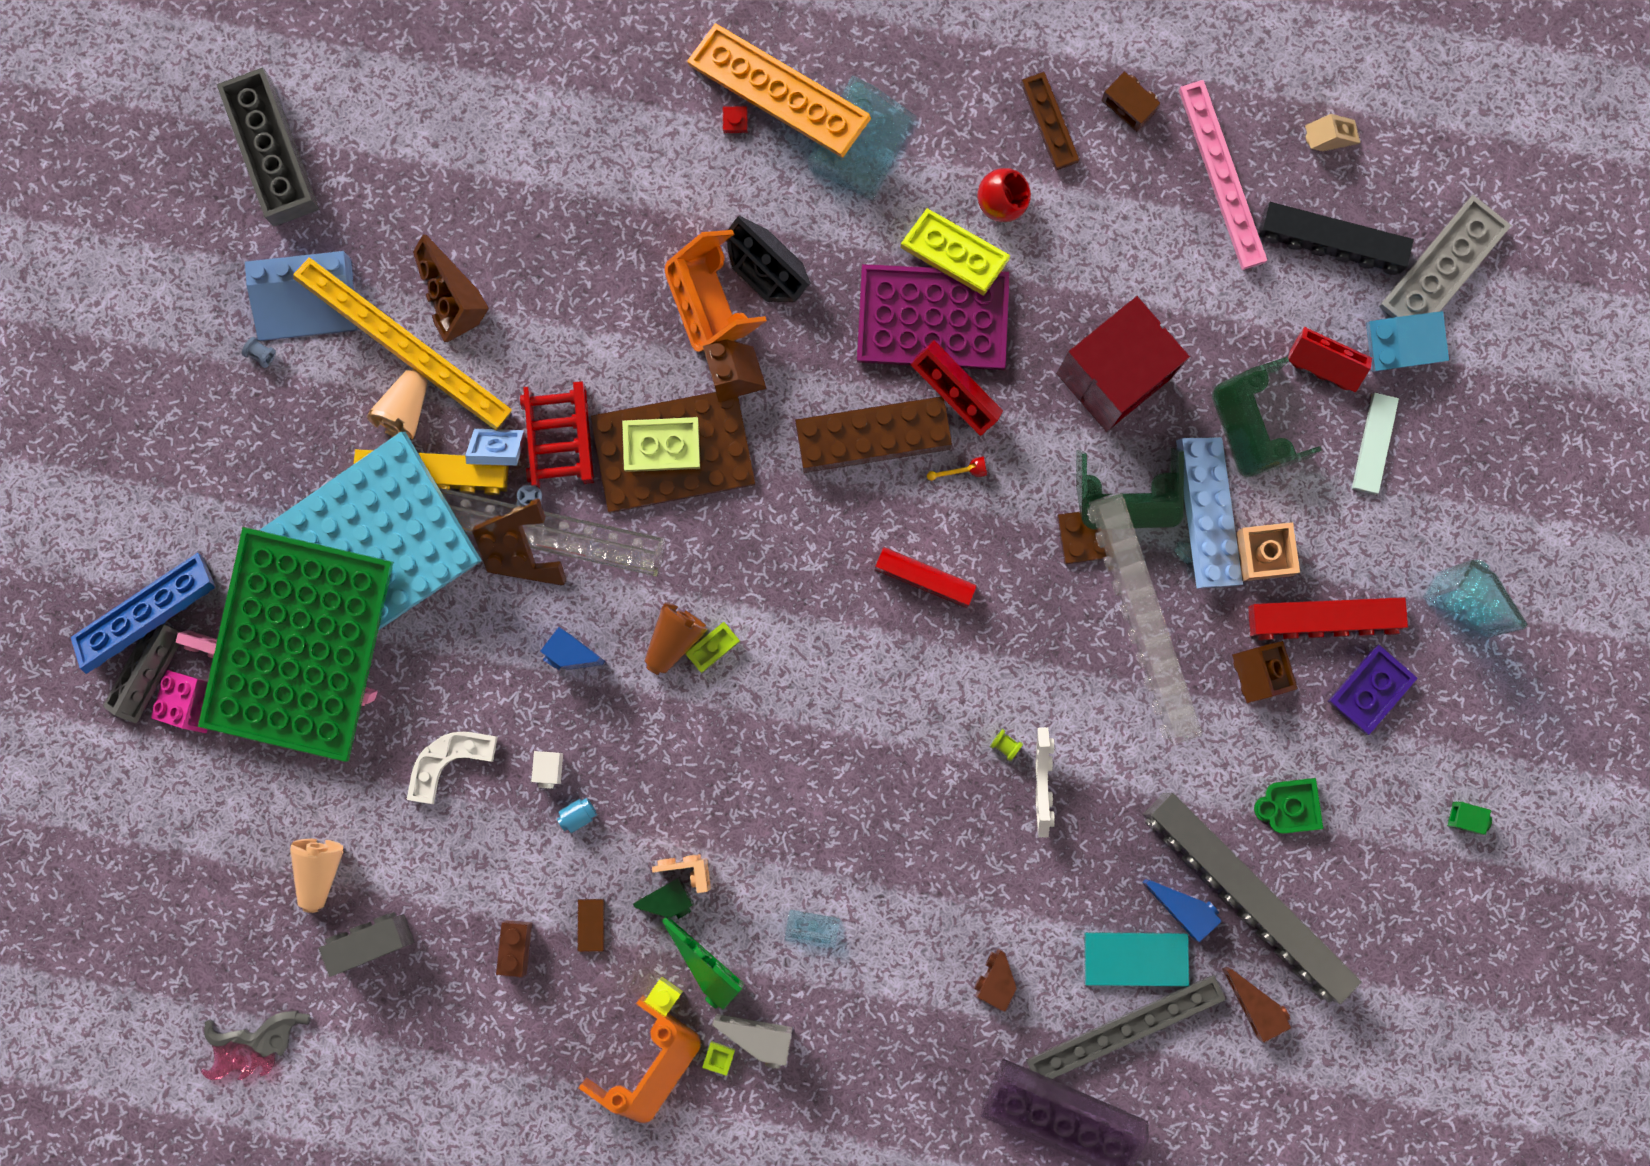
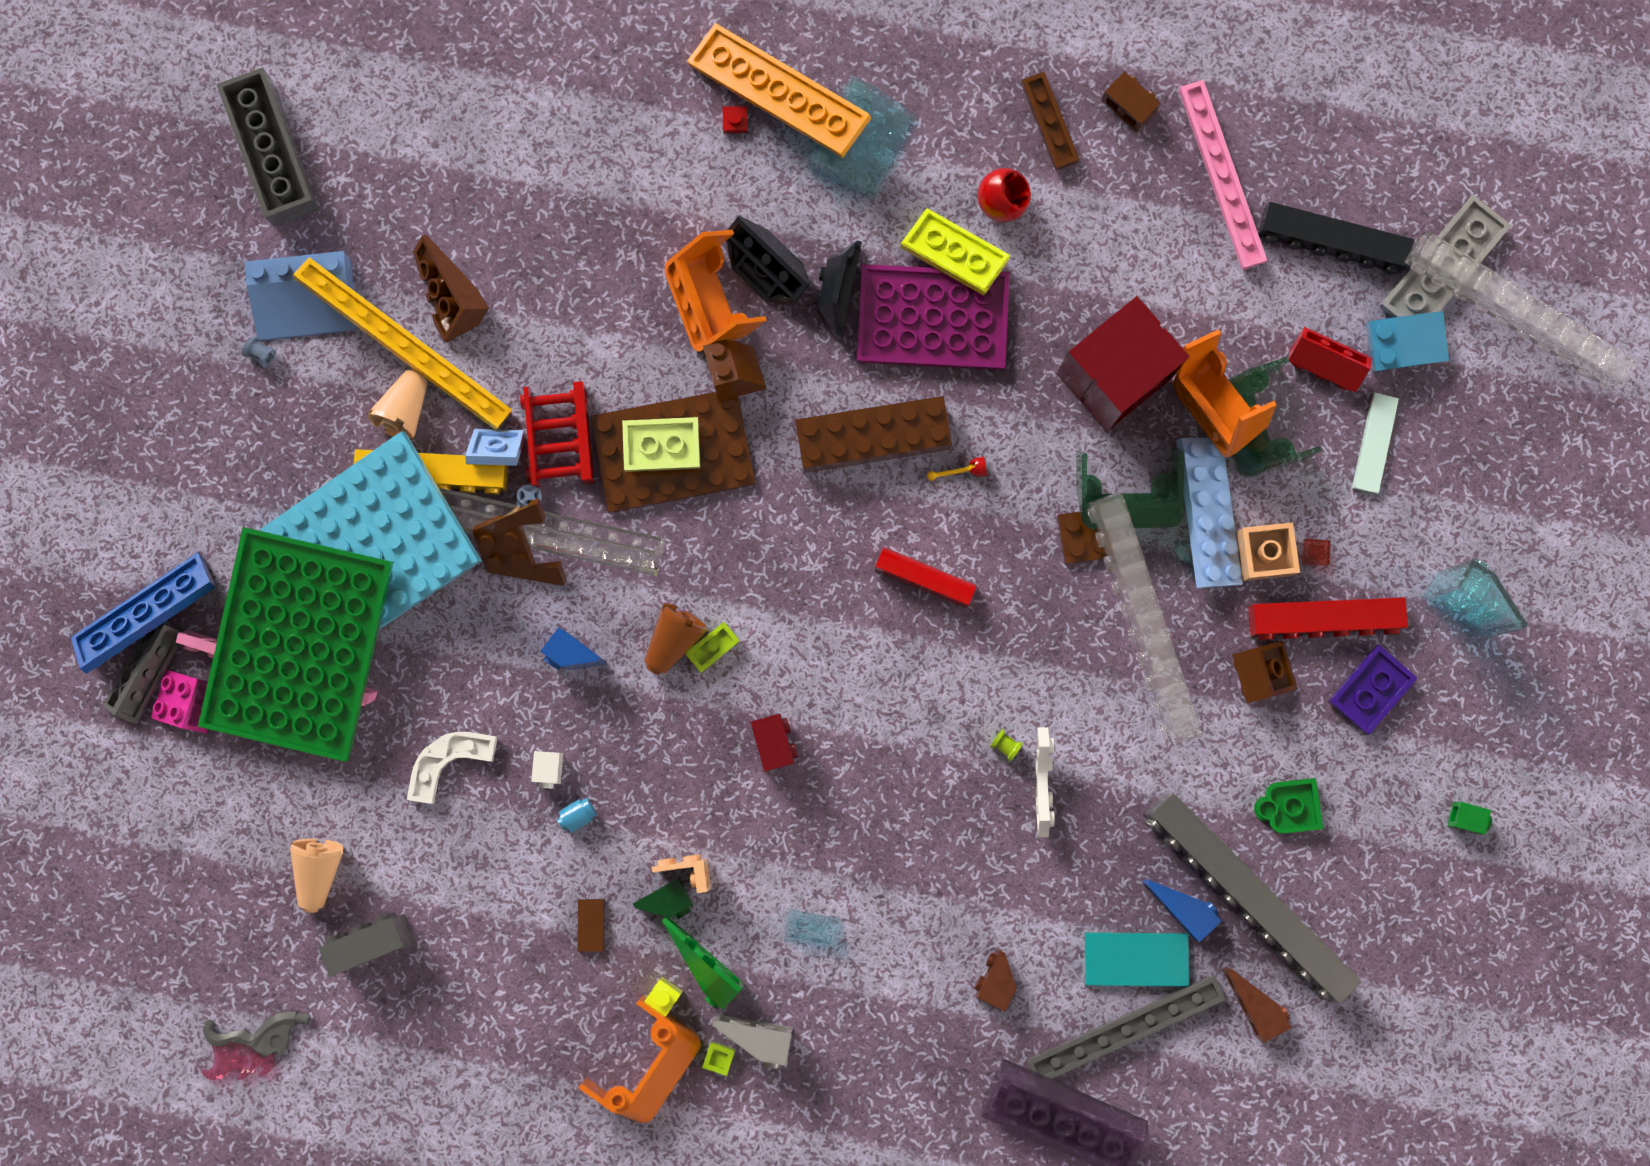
(514, 948): copper brick -> none
(773, 742): none -> dark red piece
(837, 288): none -> black wedge
(957, 388): red brick -> none
(1214, 399): none -> orange windscreen
(1316, 552): none -> clear red tile
(1332, 133): tan slope -> none
(1520, 312): none -> clear brick

